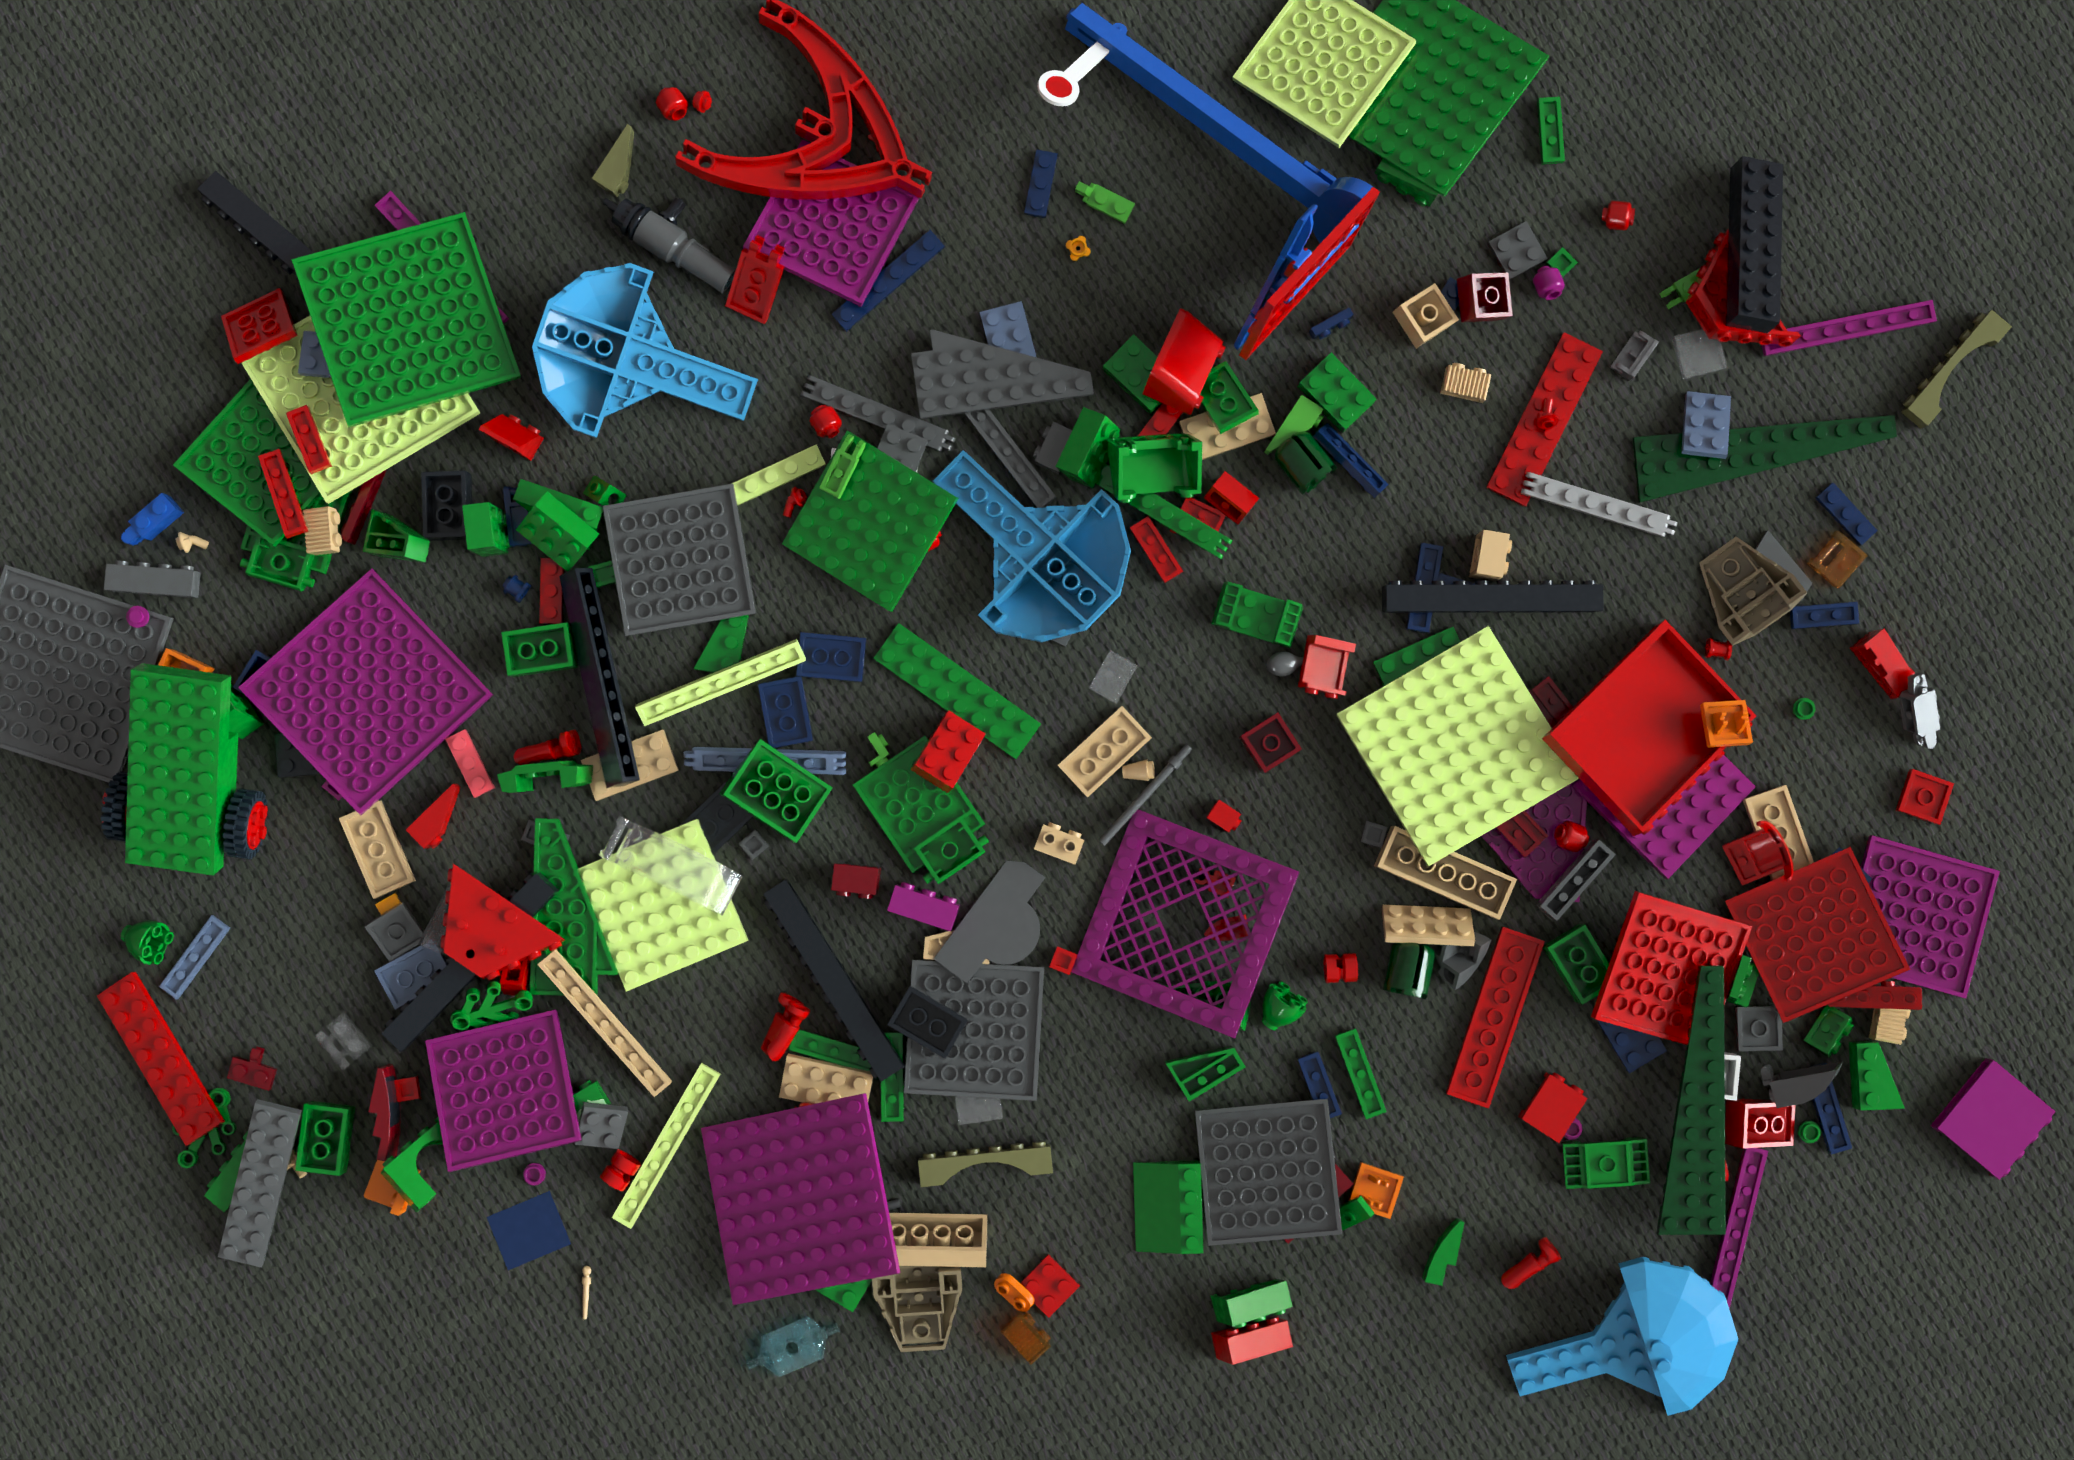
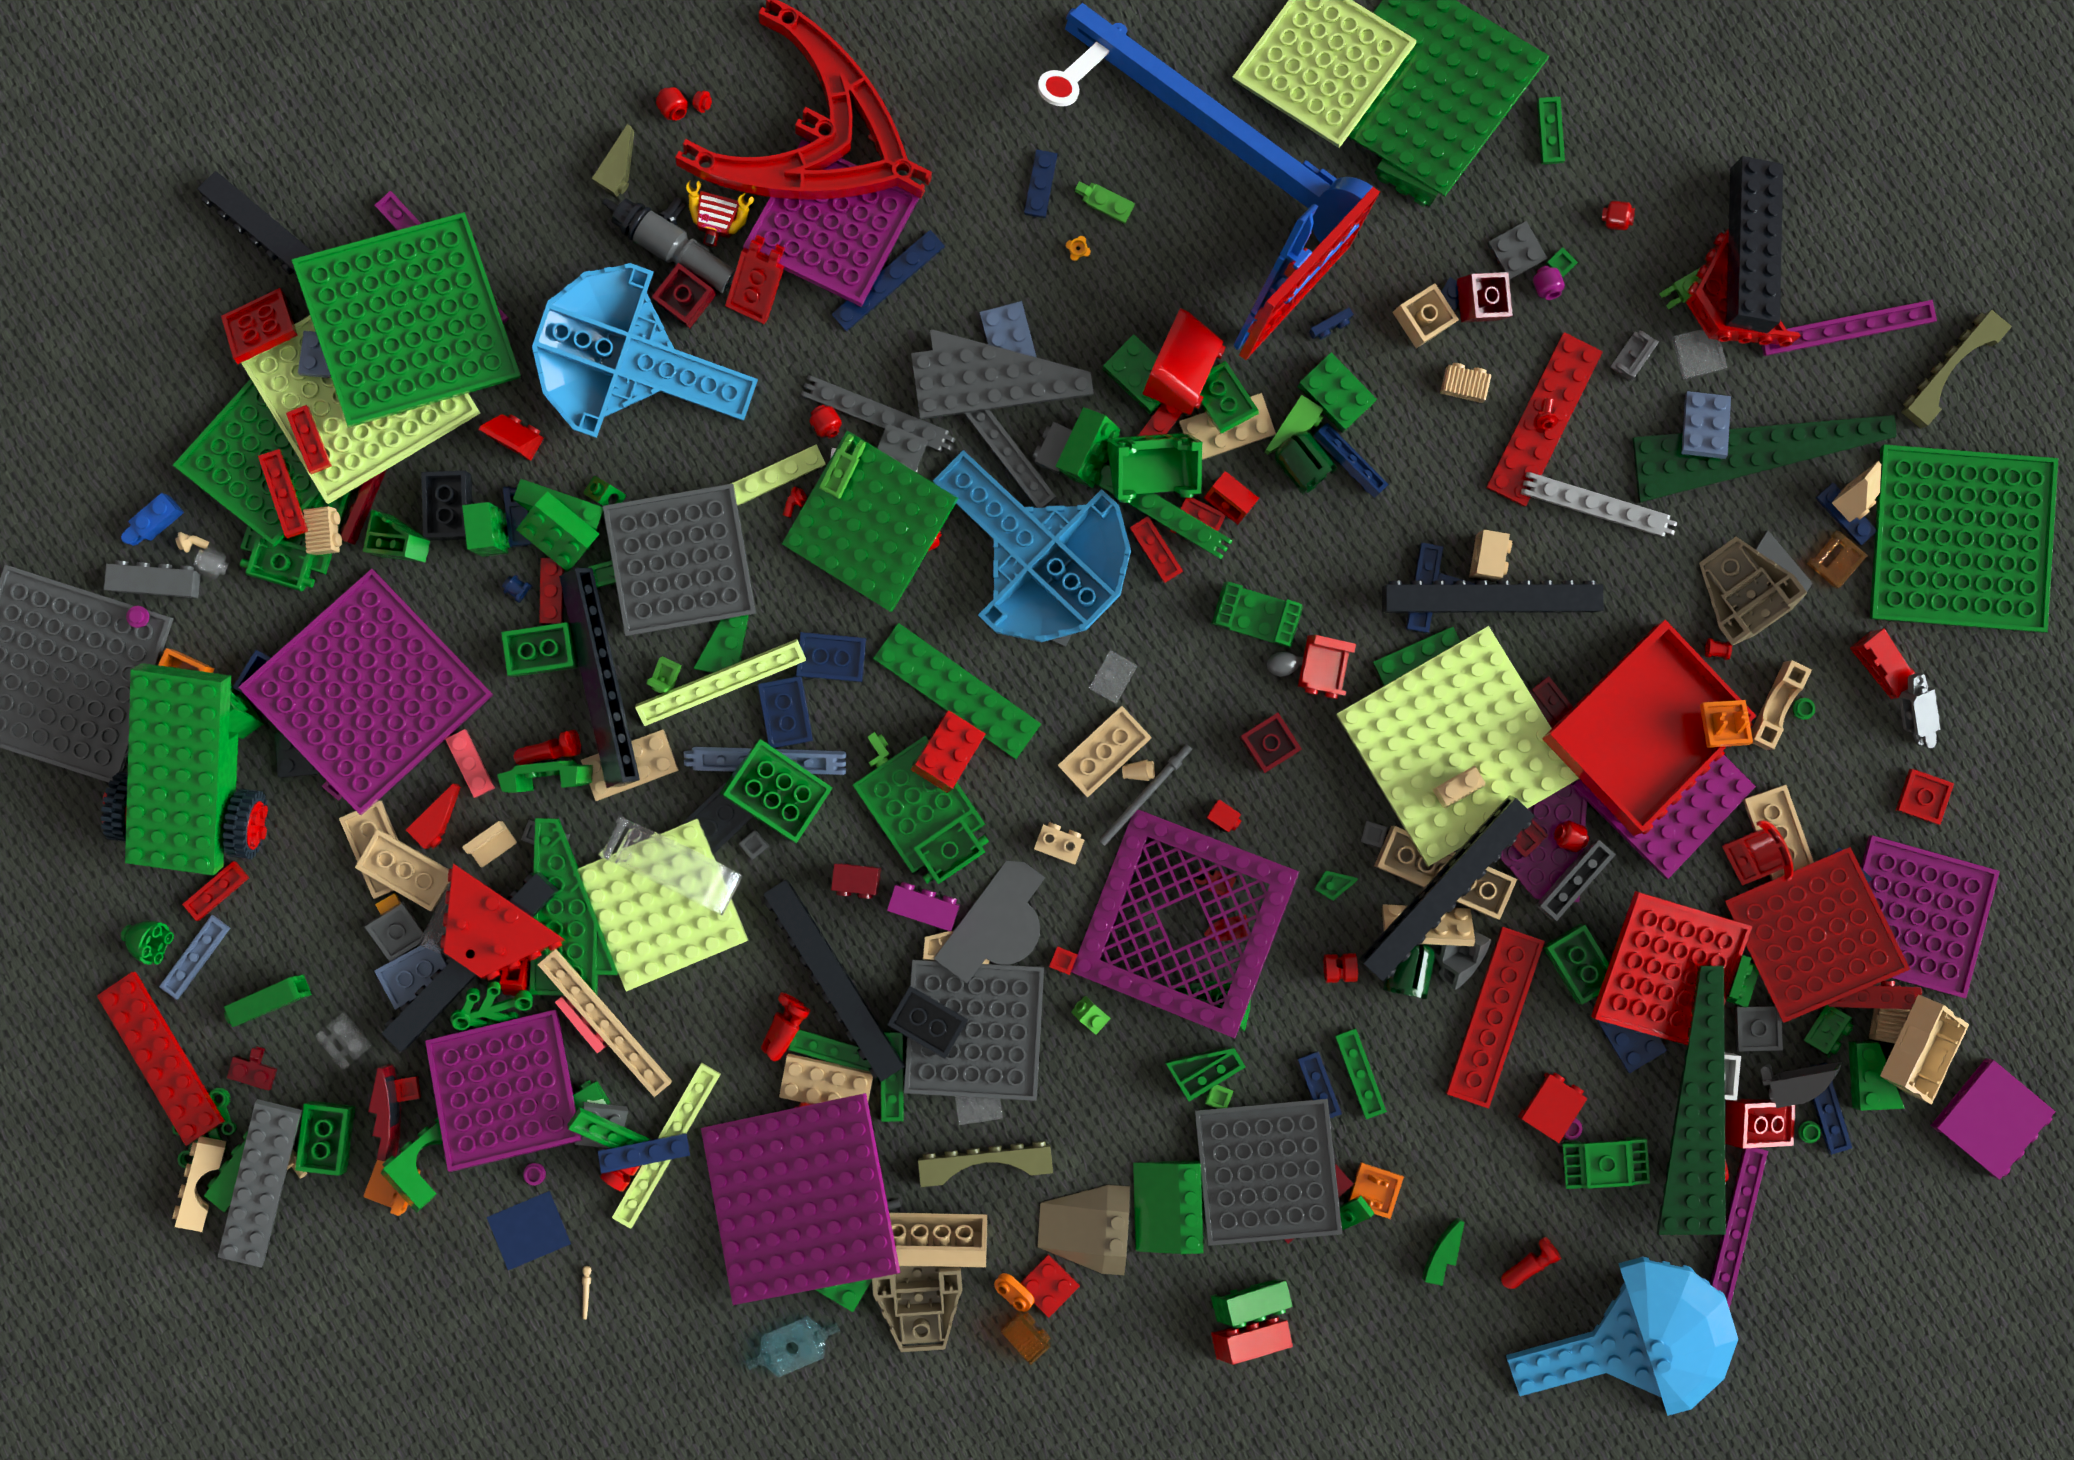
(193, 1208): none -> tan arch
(211, 563): none -> clear head
(215, 891): none -> red plate
(267, 1000): none -> green slope
(404, 870): none -> tan plate
(490, 843): none -> tan panel
(581, 1024): none -> coral plate
(602, 1130): none -> green plate
(643, 1153): none -> dark blue plate
(664, 675): none -> bright green bracket
(684, 295): none -> dark red brick
(716, 213): none -> torso
(1088, 1228): none -> dark tan wedge
(1090, 1015): none -> bright green bracket
(1219, 1097): none -> bright green tile
(1282, 1006): green piece -> none
(1334, 884): none -> green piece
(1447, 887): none -> black brick
(1459, 787): none -> tan brick
(1770, 720): none -> tan arch
(1824, 615): dark blue plate -> none
(1859, 494): none -> tan slope
(1924, 1049): none -> tan tile
(1964, 538): none -> green plate

